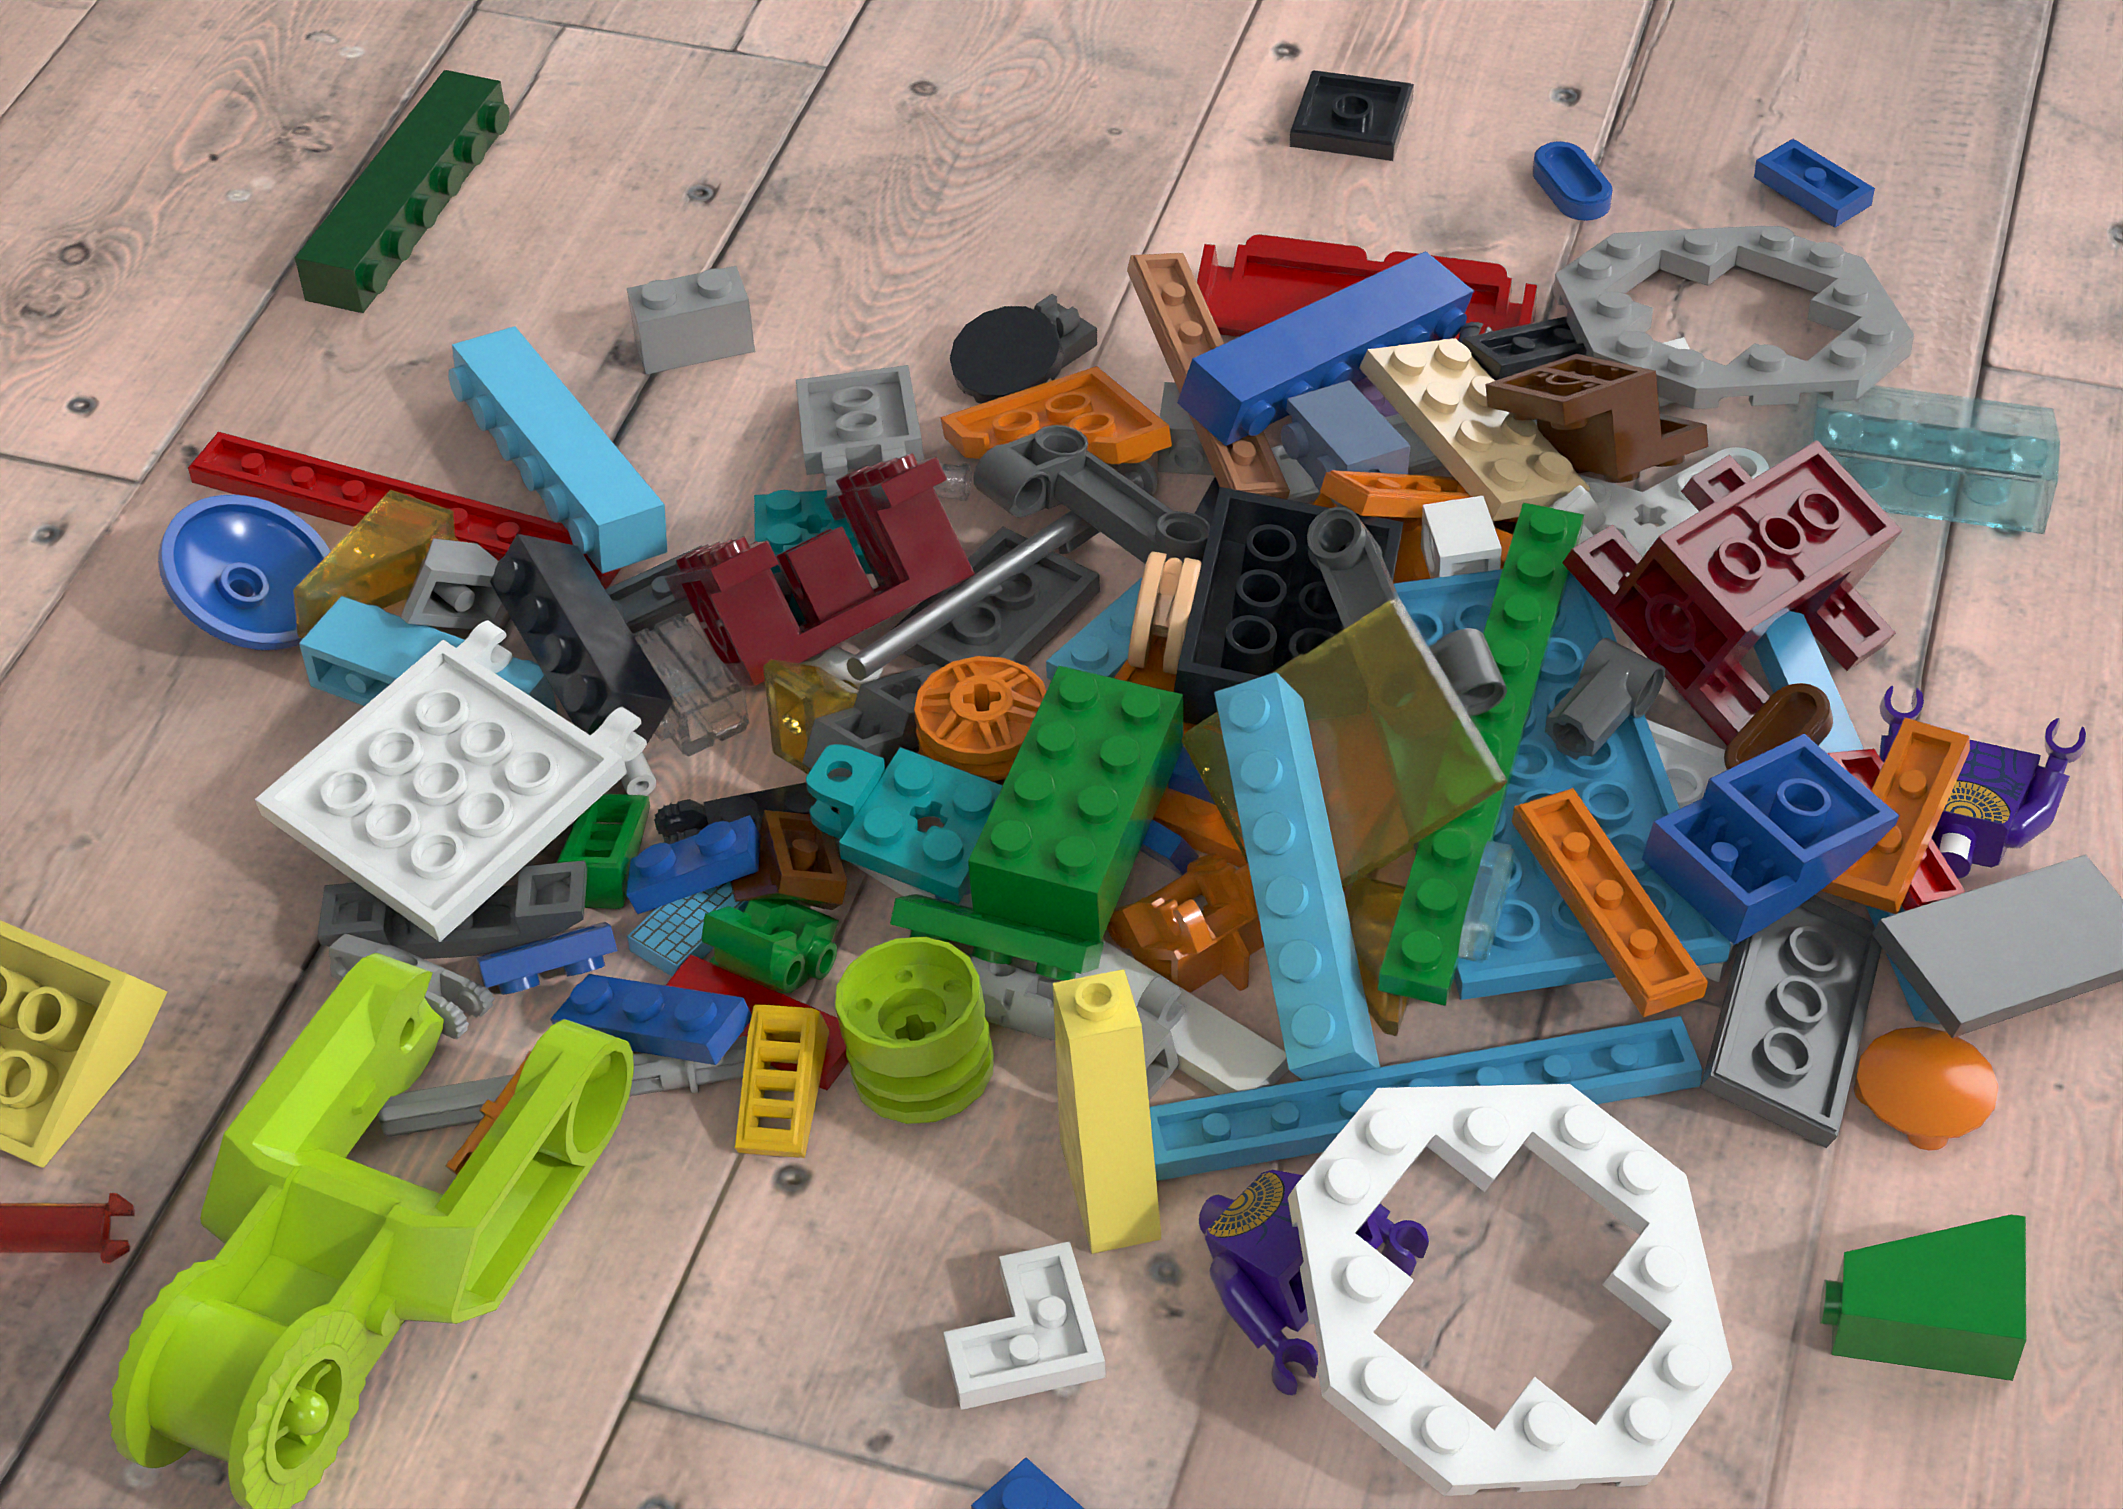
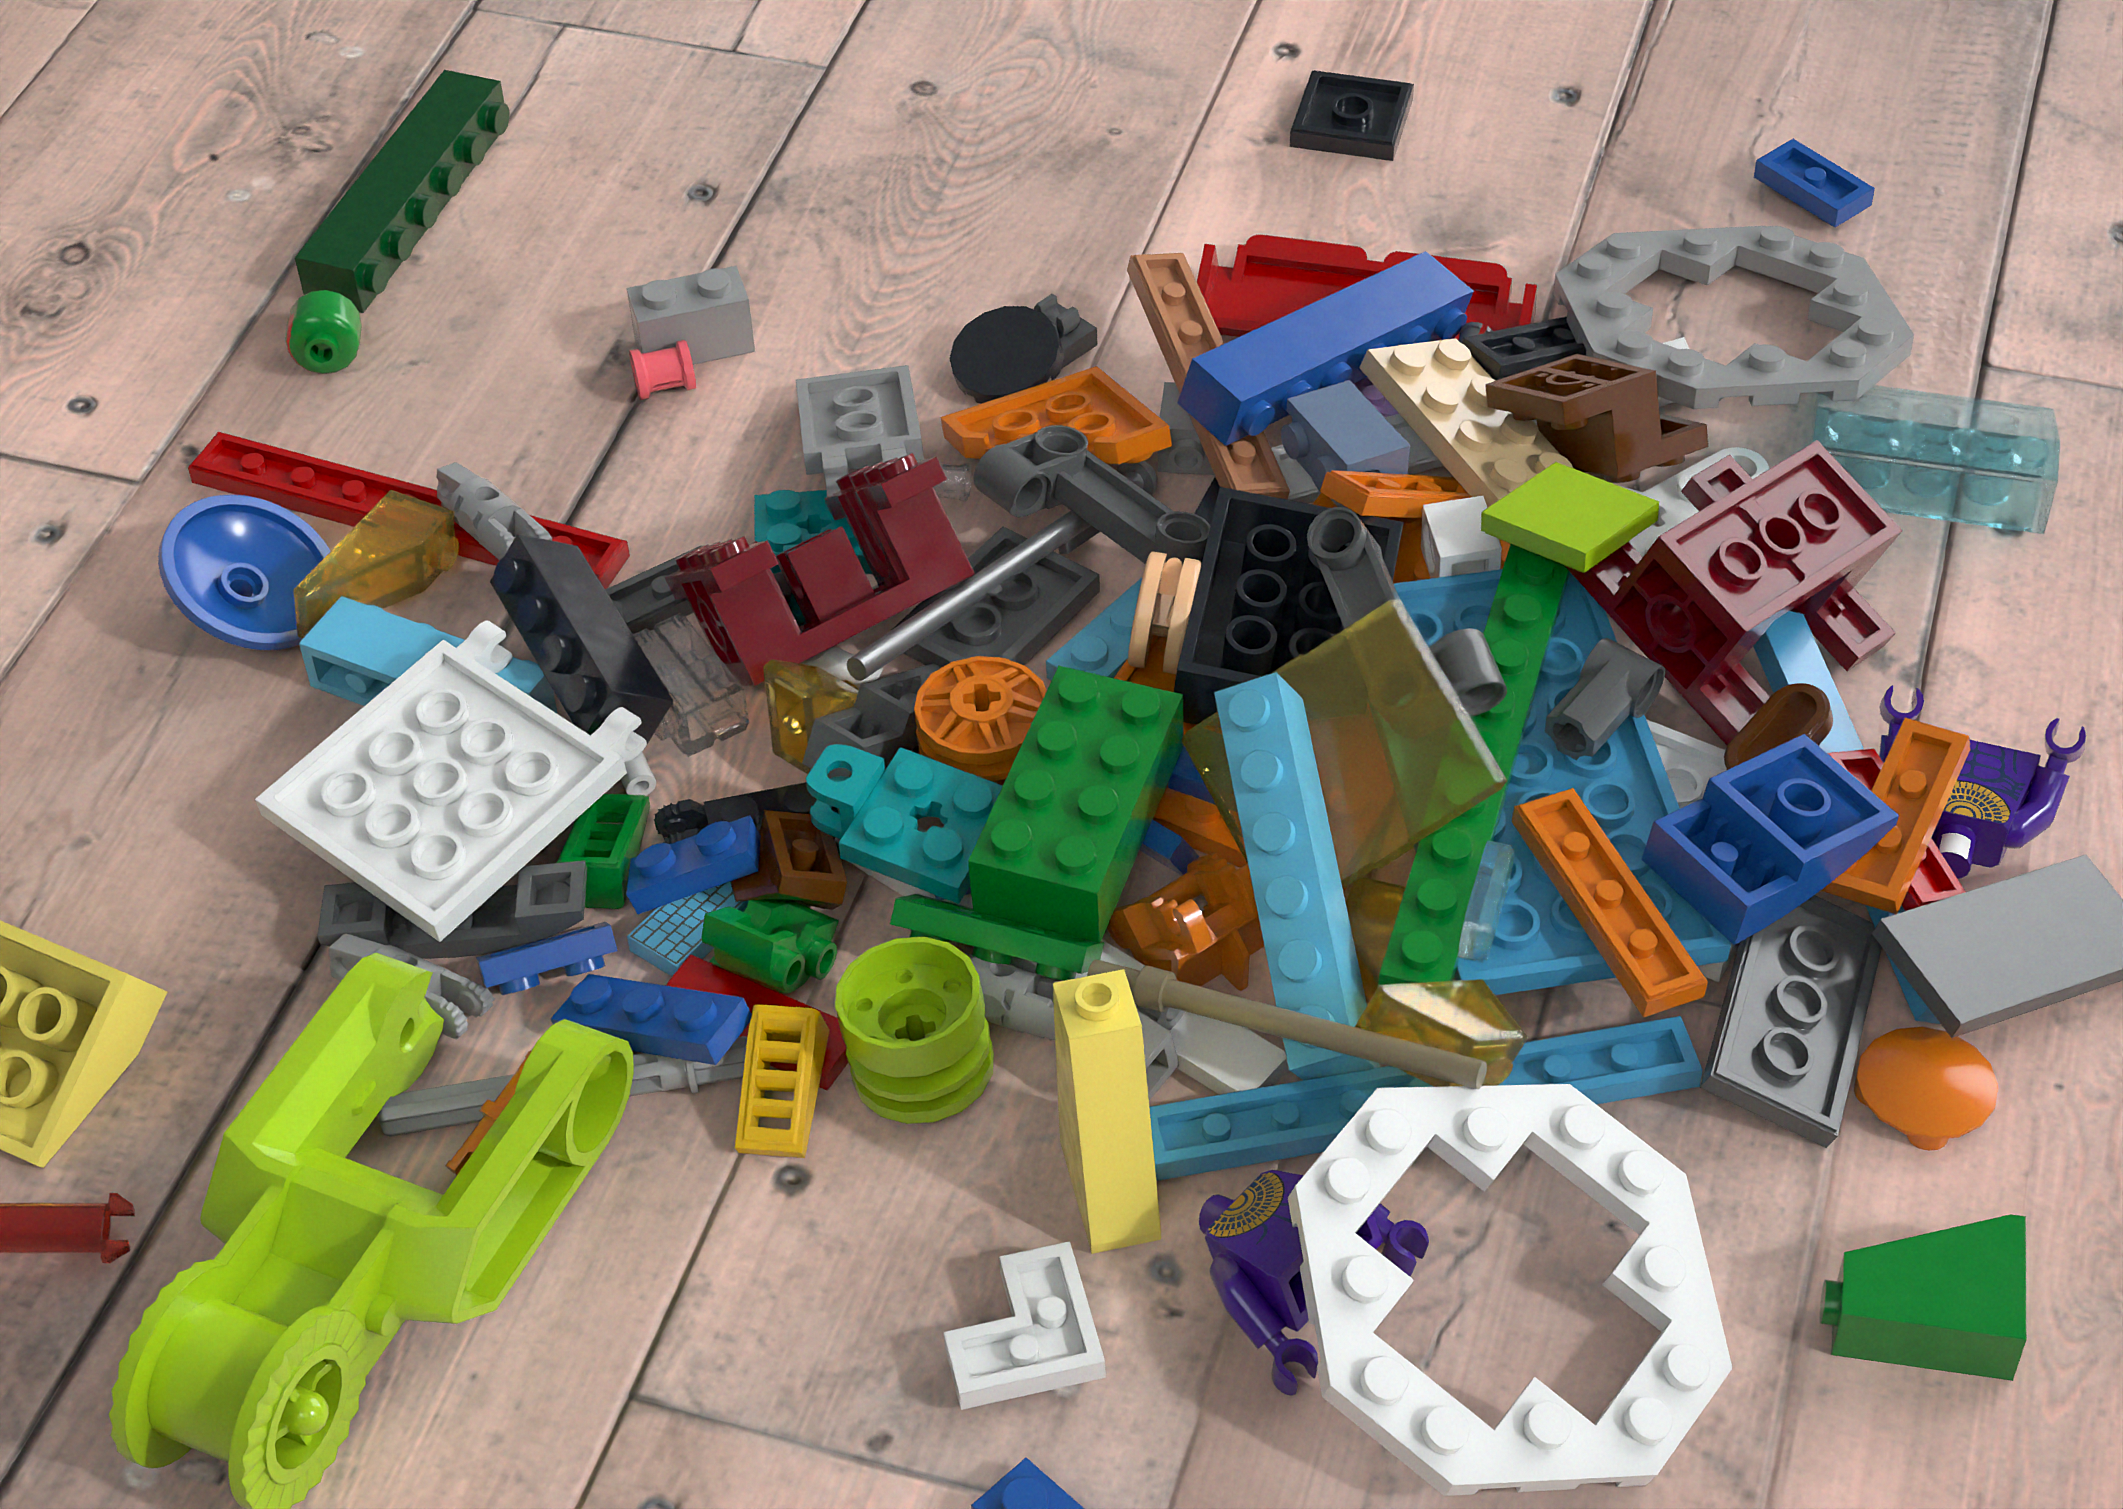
(323, 326): none -> green head
(454, 588): light grey slope -> none
(484, 510): none -> light grey hinge
(559, 450): medium azure brick -> none
(662, 369): none -> coral bush
(1159, 990): none -> dark tan bar
(1450, 1017): none -> clear yellow slope
(1569, 516): none -> lime tile
(1572, 181): blue tile -> none

